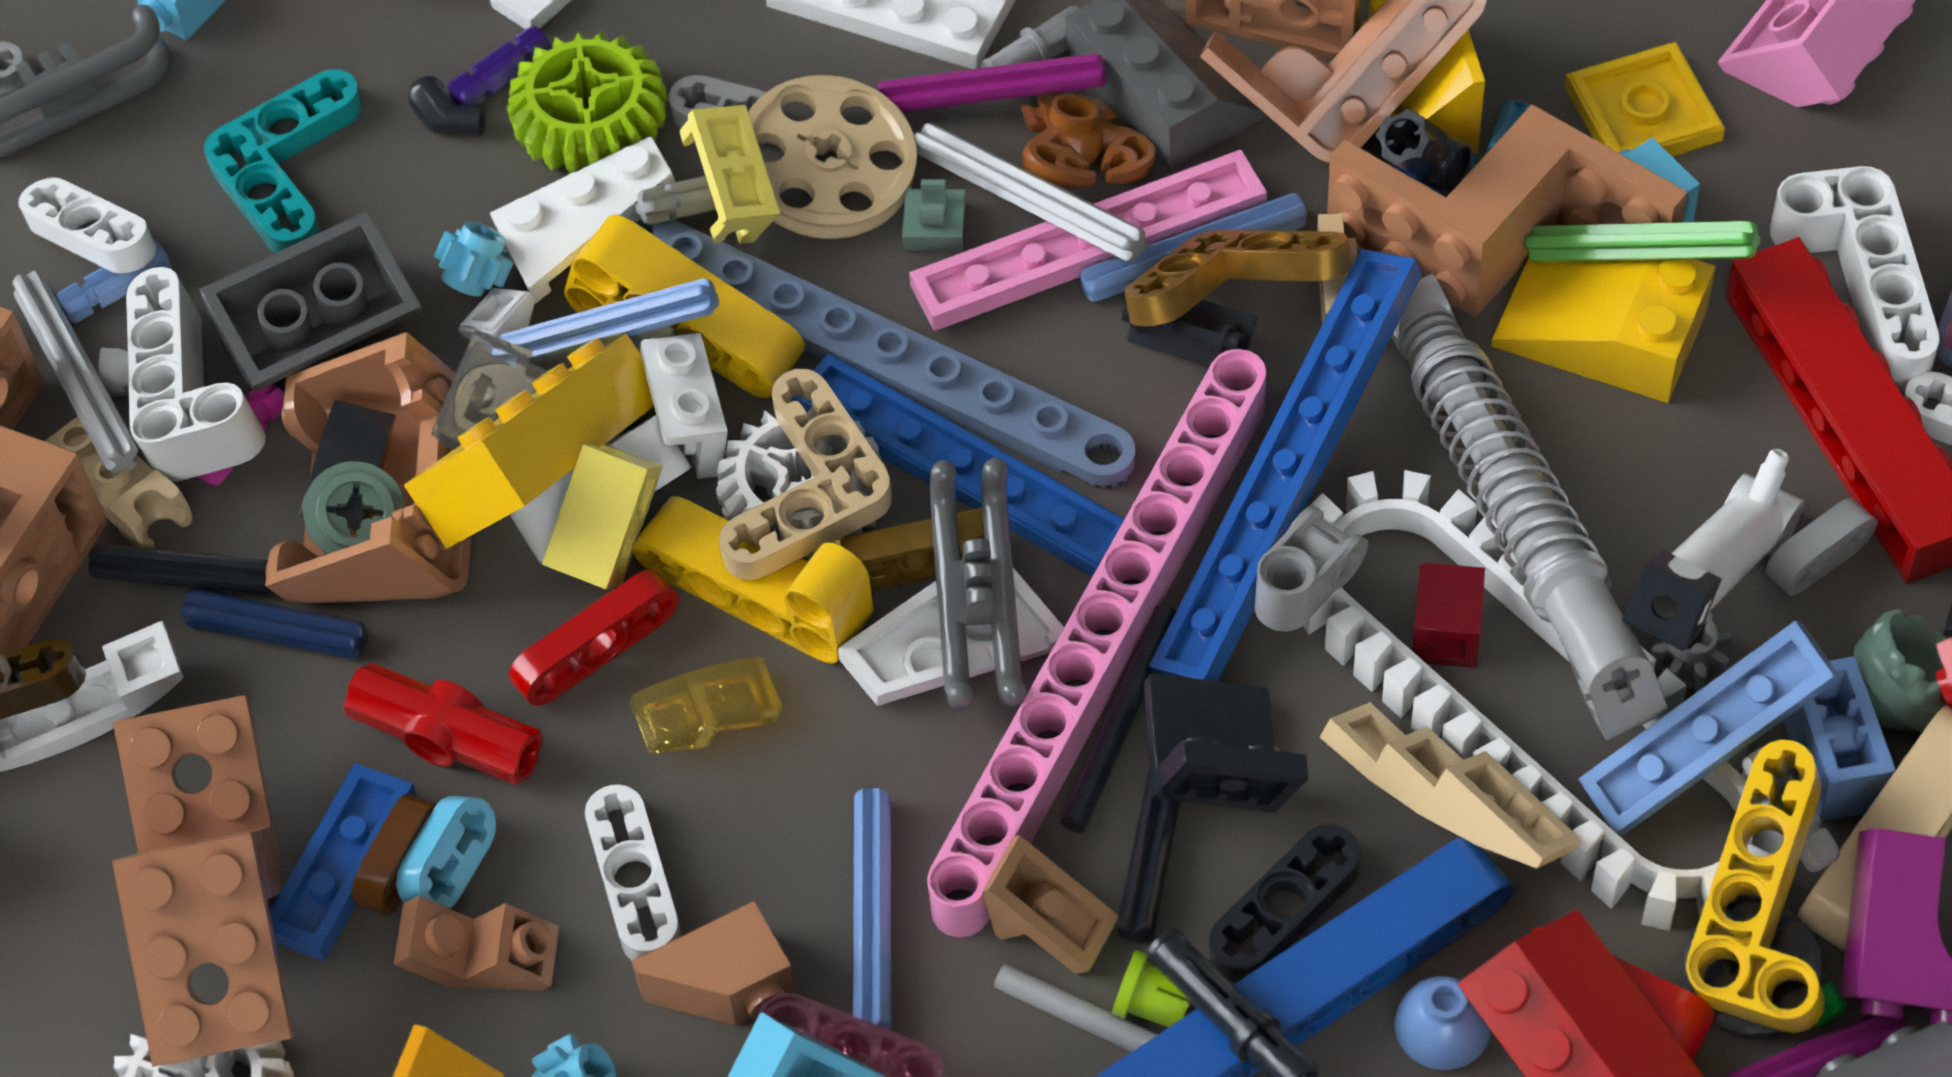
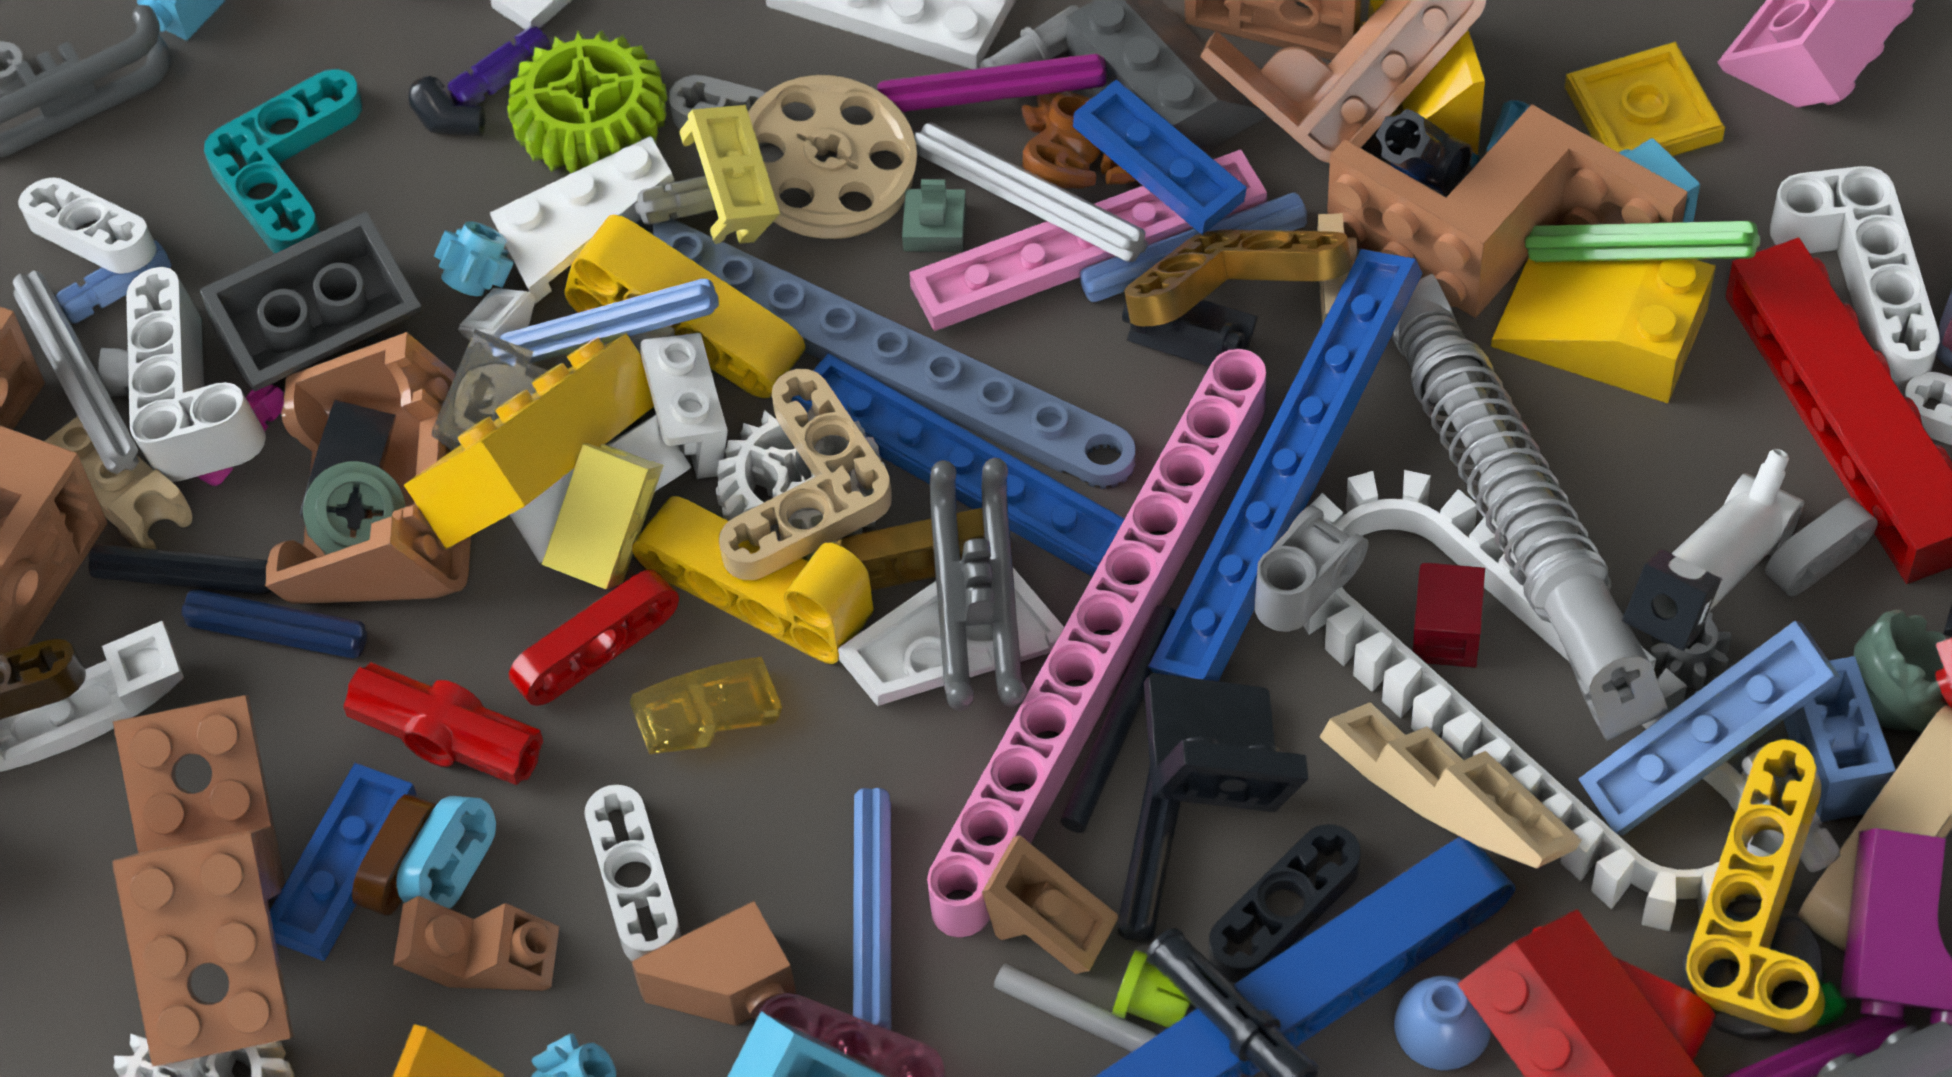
(1159, 157): none -> blue plate

